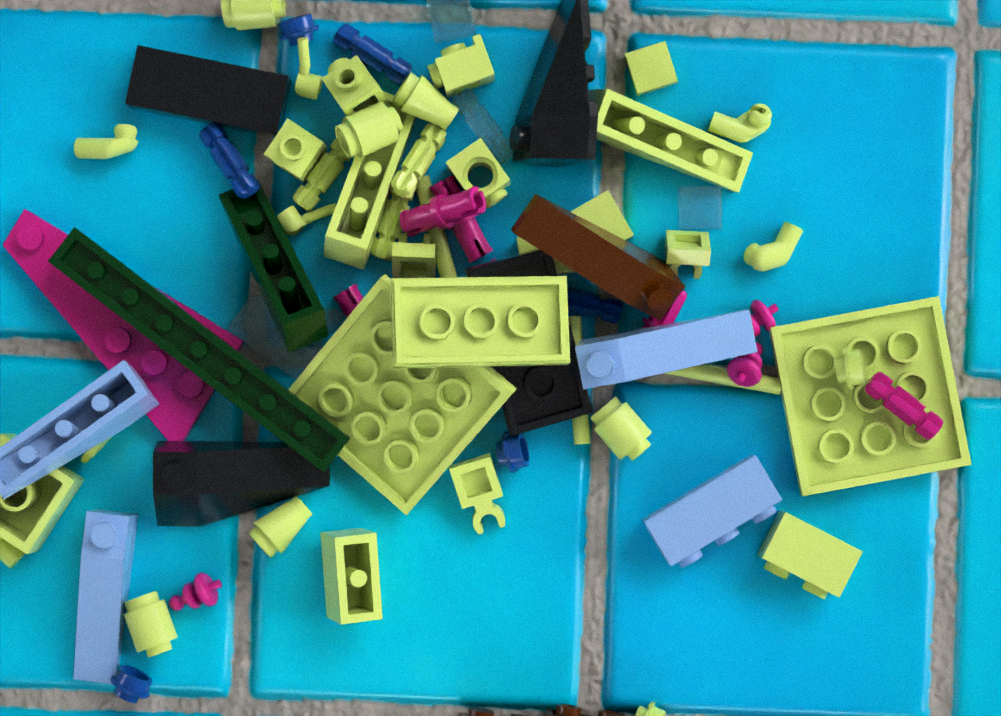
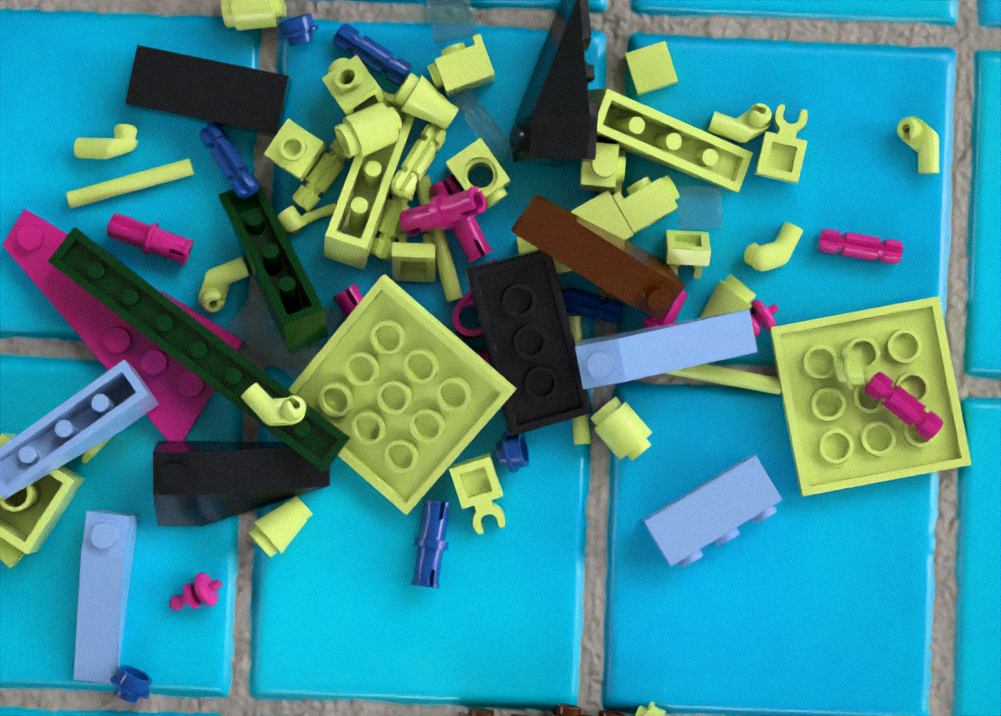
(130, 183): none -> yellowish green bar
(150, 238): none -> dark pink axle
(150, 624): yellowish green brick -> none
(217, 283): none -> yellowish green arm
(277, 410): none -> yellowish green arm
(307, 84): yellowish green hand -> none
(351, 575): yellowish green brick -> none
(431, 543): none -> blue pin
(479, 321): yellowish green tile -> none
(605, 171): none -> yellowish green brick
(647, 202): none -> yellowish green brick
(728, 297): none -> yellowish green cone
(746, 369): dark pink hair -> none
(782, 153): none -> yellowish green plate
(809, 554): yellowish green brick -> none
(860, 246): none -> dark pink axle
(922, 140): none -> yellowish green arm

